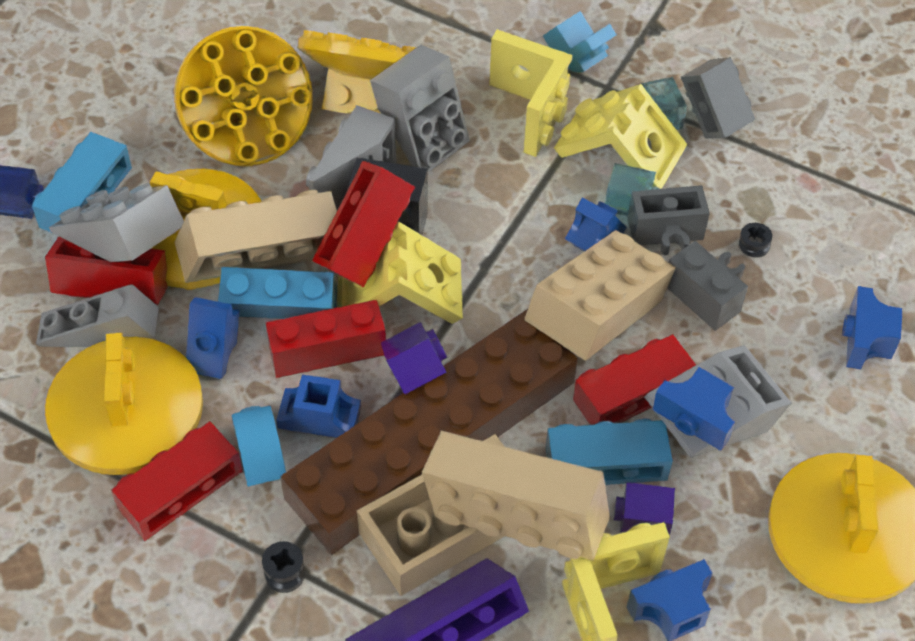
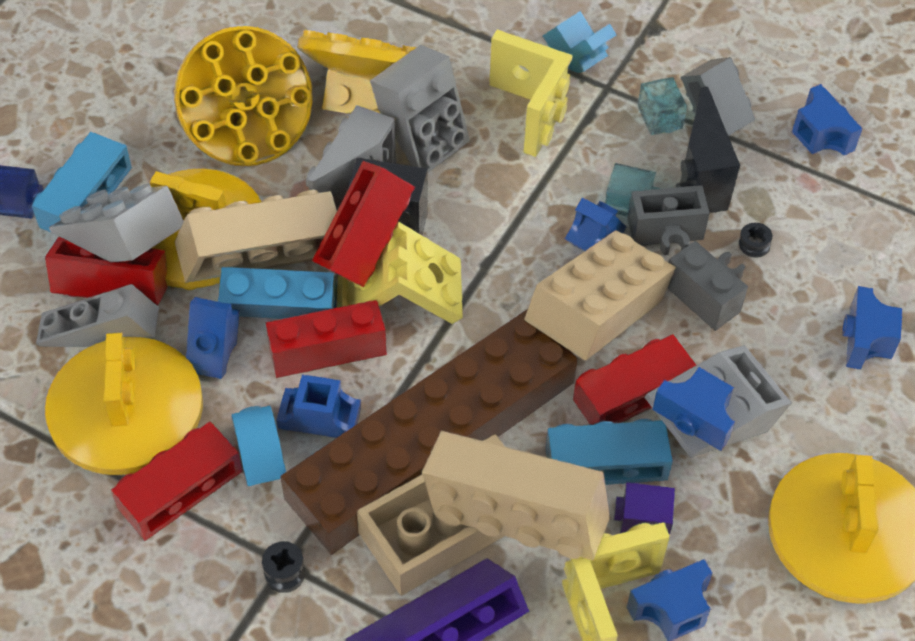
(414, 356): dark purple brick -> none
(626, 123): light yellow bracket -> none
(710, 156): none -> black slope
(825, 124): none -> blue brick

